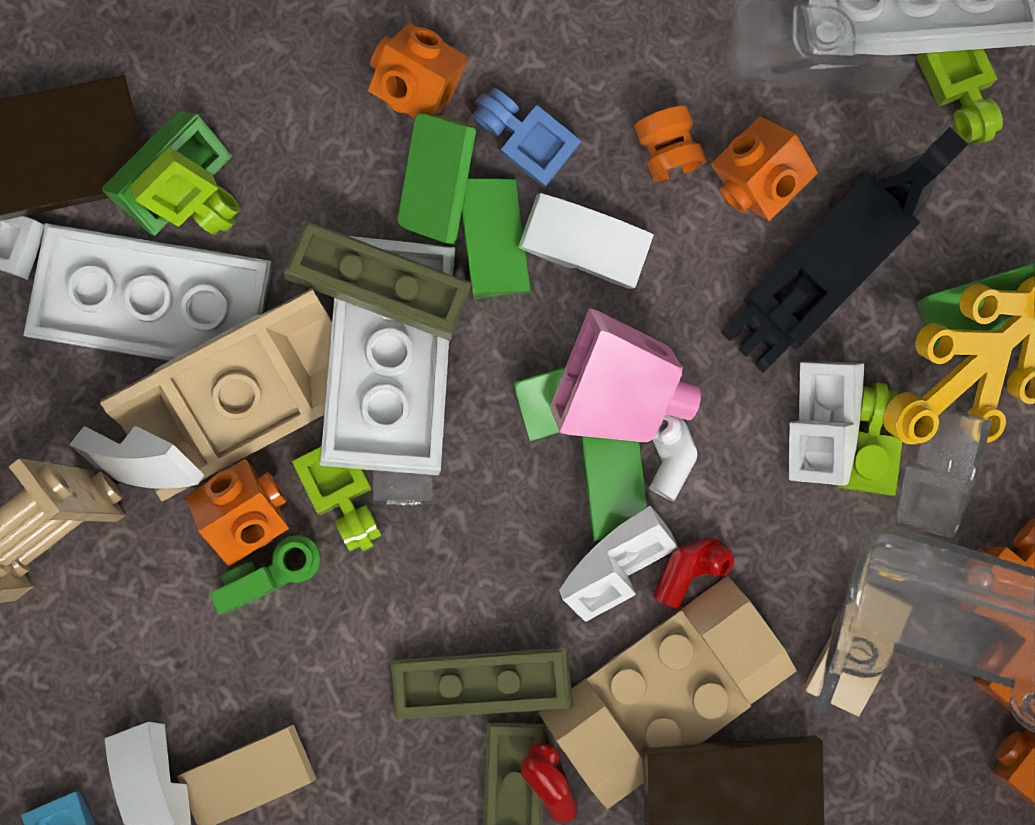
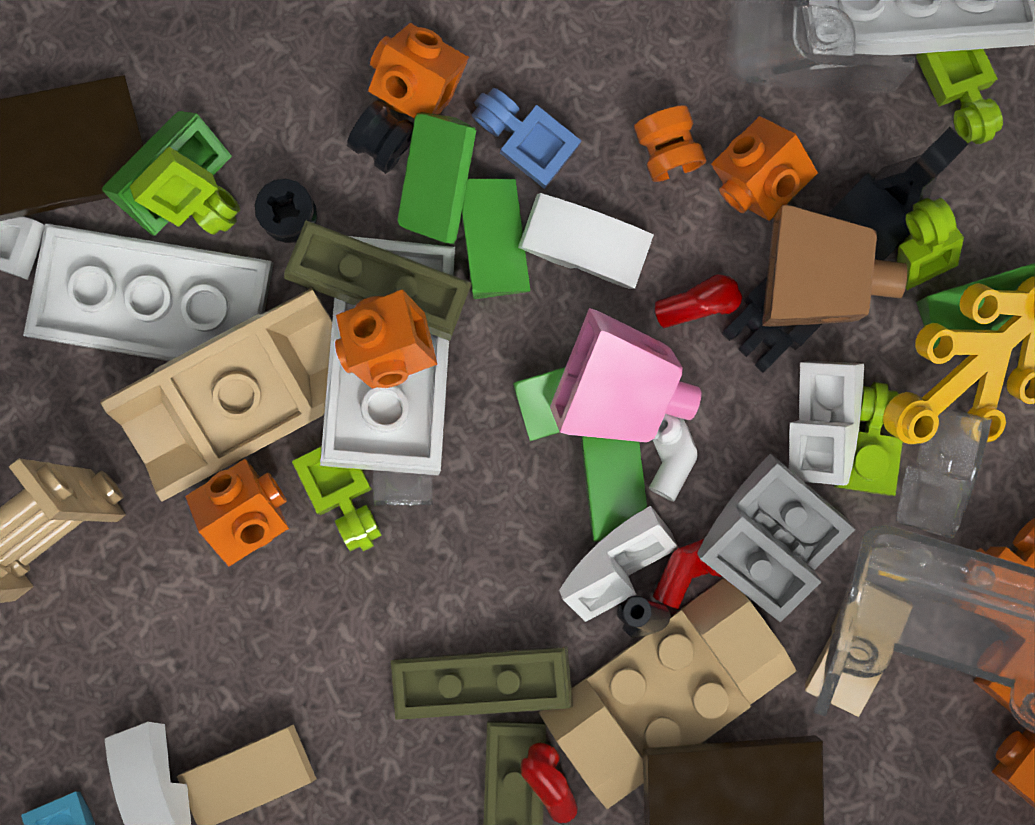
(138, 460): white slope -> none
(248, 584): bright green plate -> none
(291, 215): none -> black wheel
(381, 136): none -> black wheel
(384, 340): none -> orange brick
(642, 617): none -> black arm
(710, 297): none -> red arm
(774, 538): none -> light grey slope
(824, 270): none -> medium nougat torso
(932, 243): none -> lime plate

